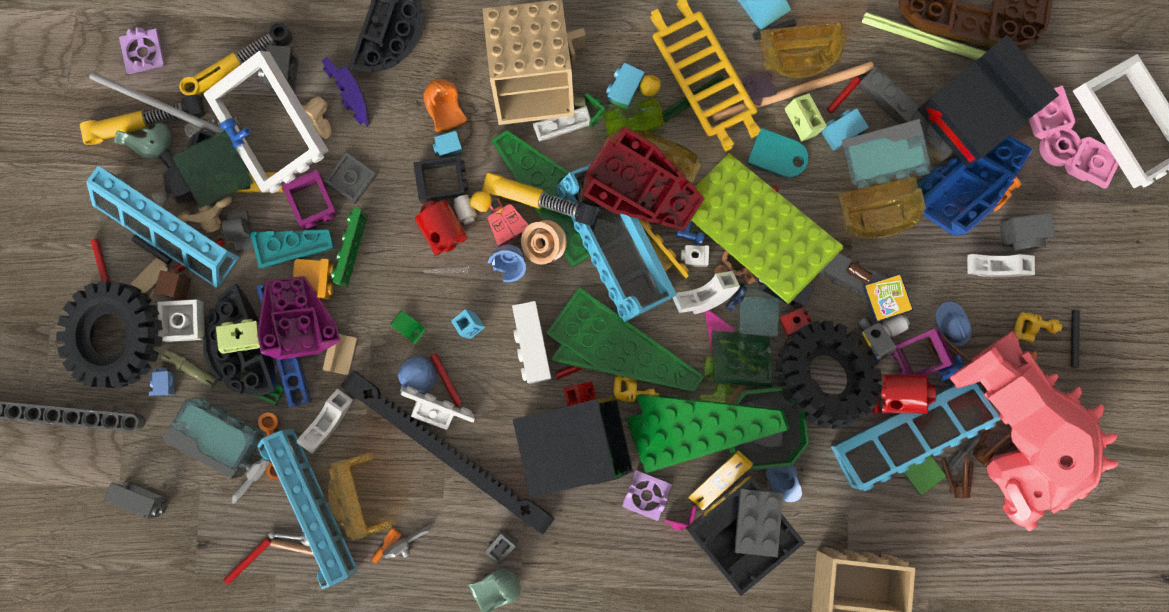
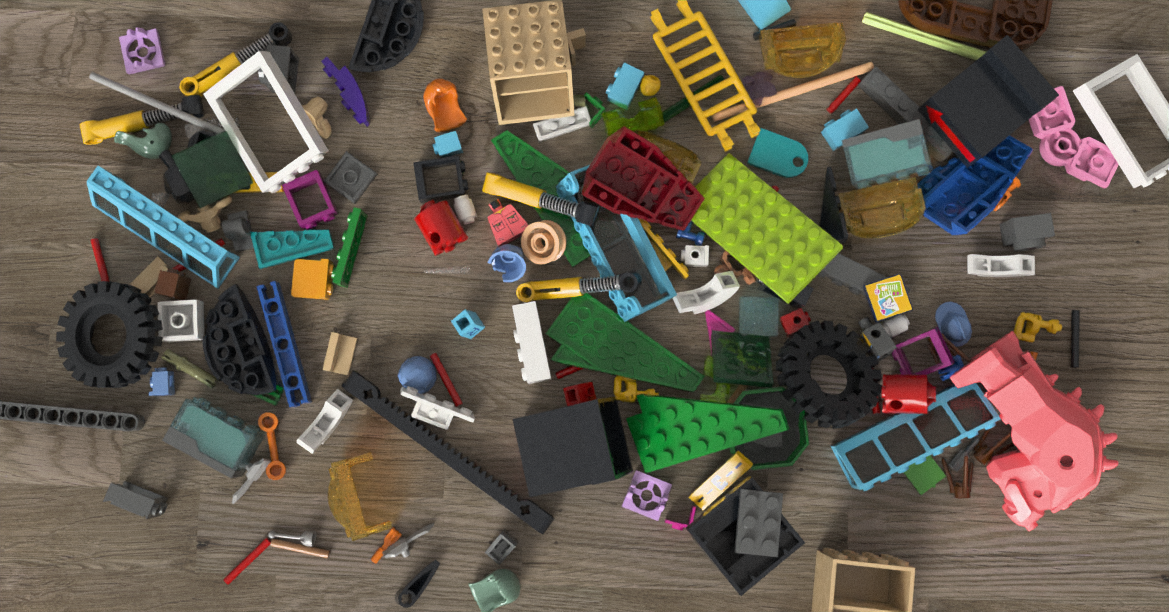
(151, 249): black piece -> none
(228, 125): blue piece -> none
(229, 343): yellowish green brick -> none
(294, 320): magenta wedge -> none
(309, 506): medium azure window -> none
(408, 326): green bracket -> none
(417, 585): none -> black piece
(480, 201): yellow piece -> none
(577, 286): none -> piece
(737, 298): dark blue piece -> none
(785, 481): medium blue piece -> none
(805, 117): yellowish green brick -> none
(830, 218): none -> black wedge
(859, 272): reddish brown pin -> none

